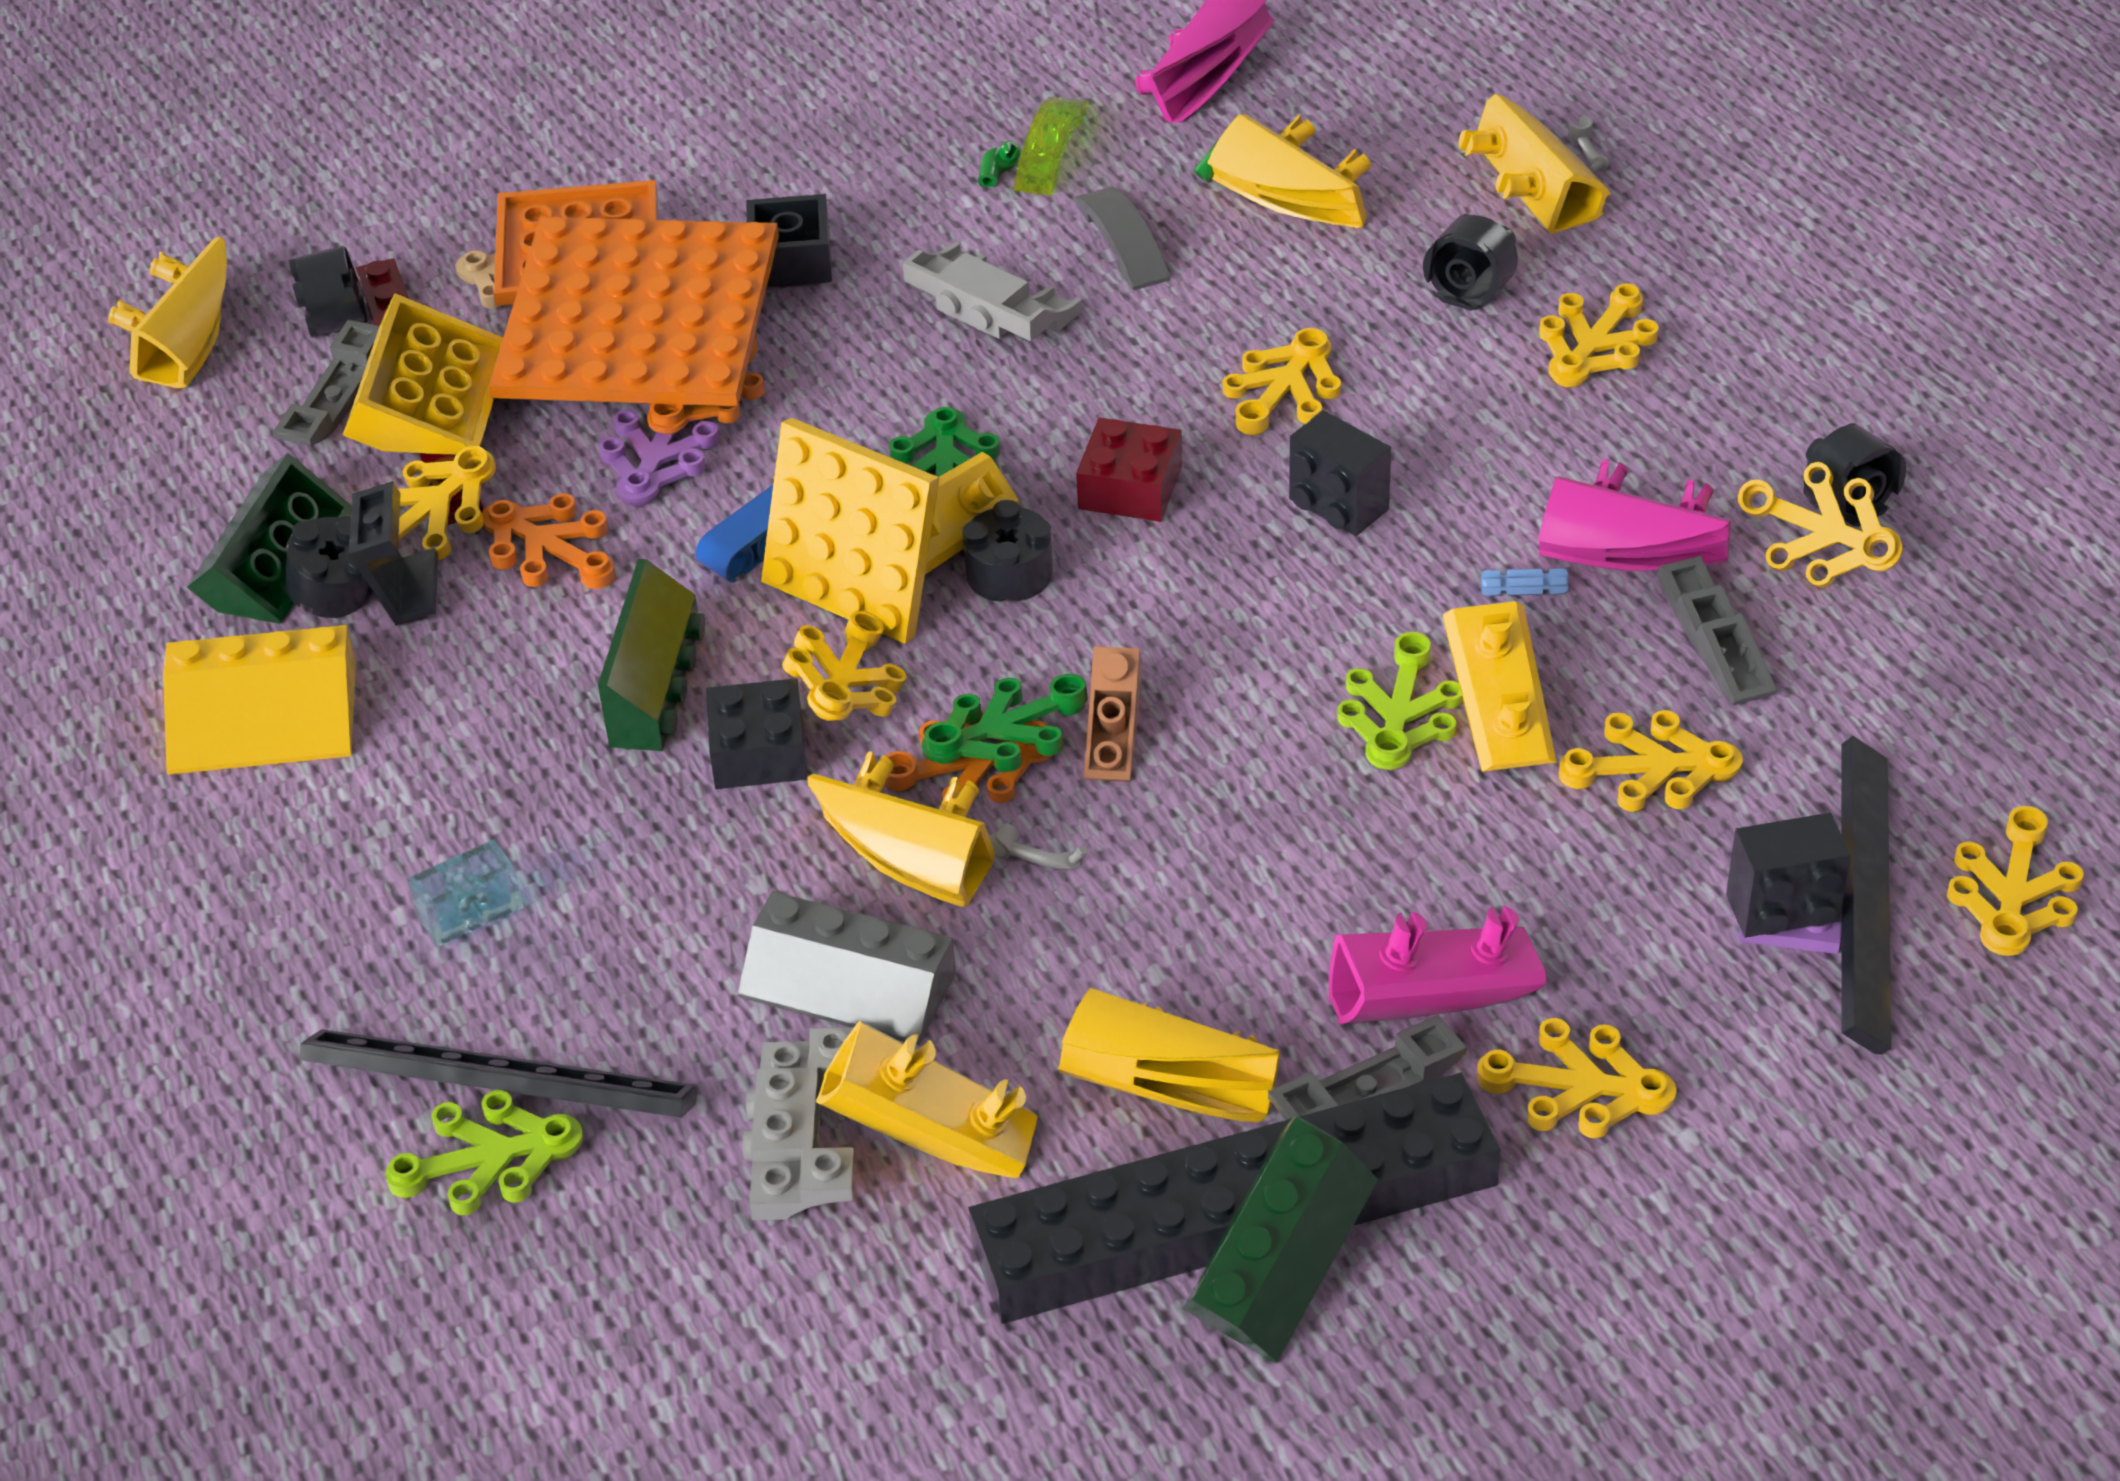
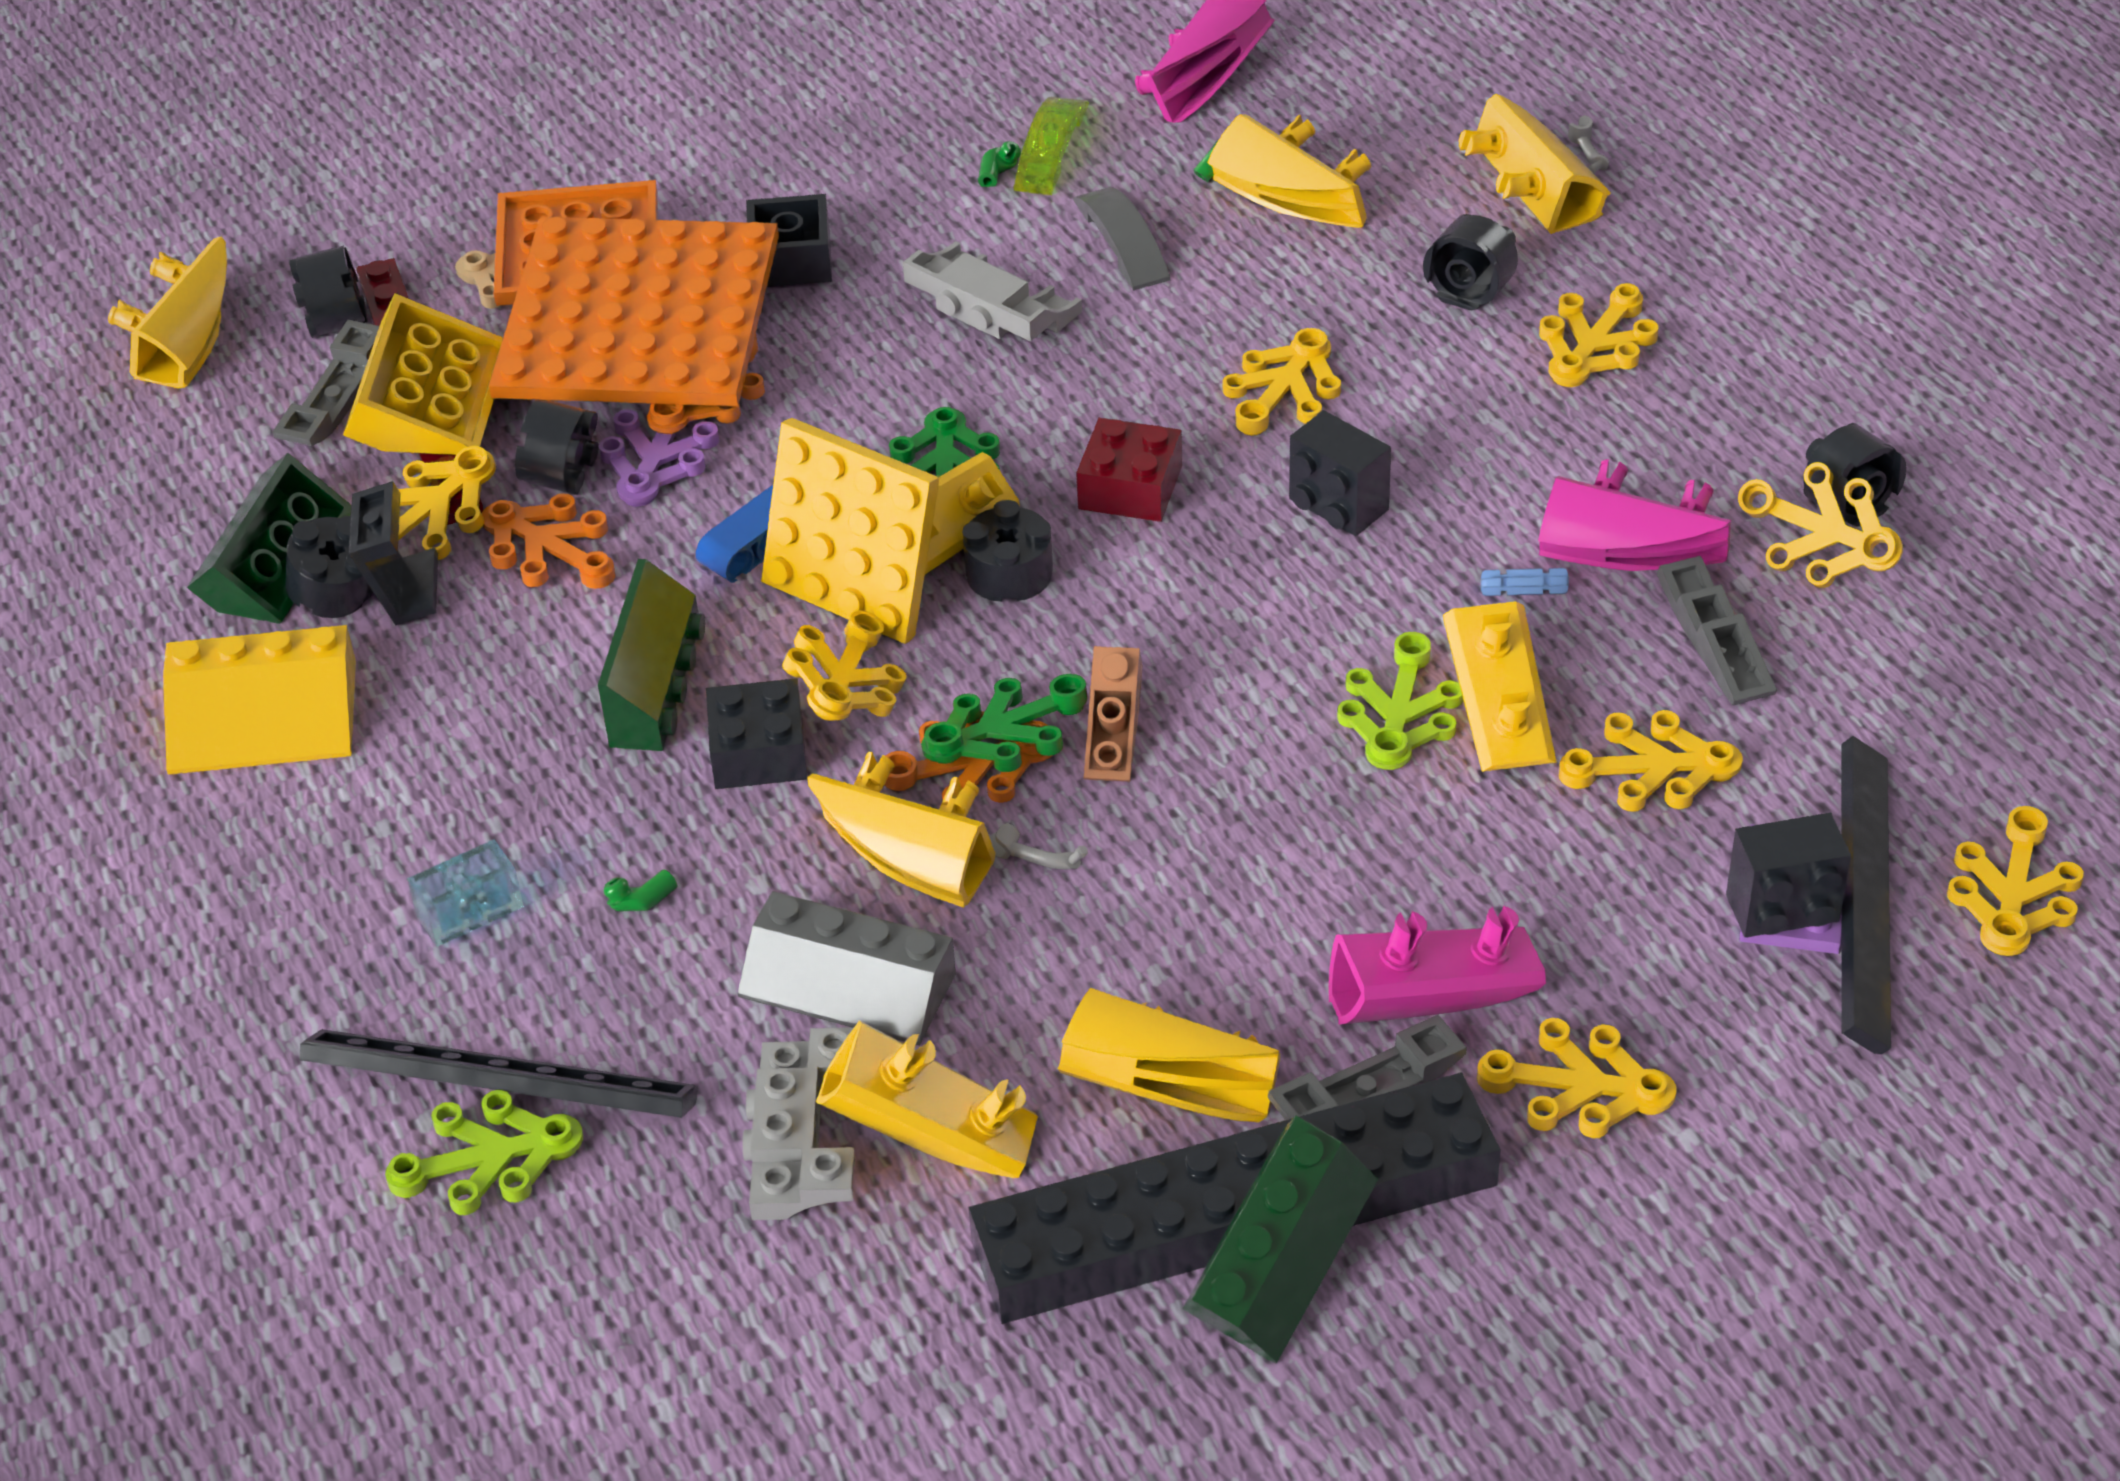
(556, 446): none -> black brick
(642, 898): none -> green arm

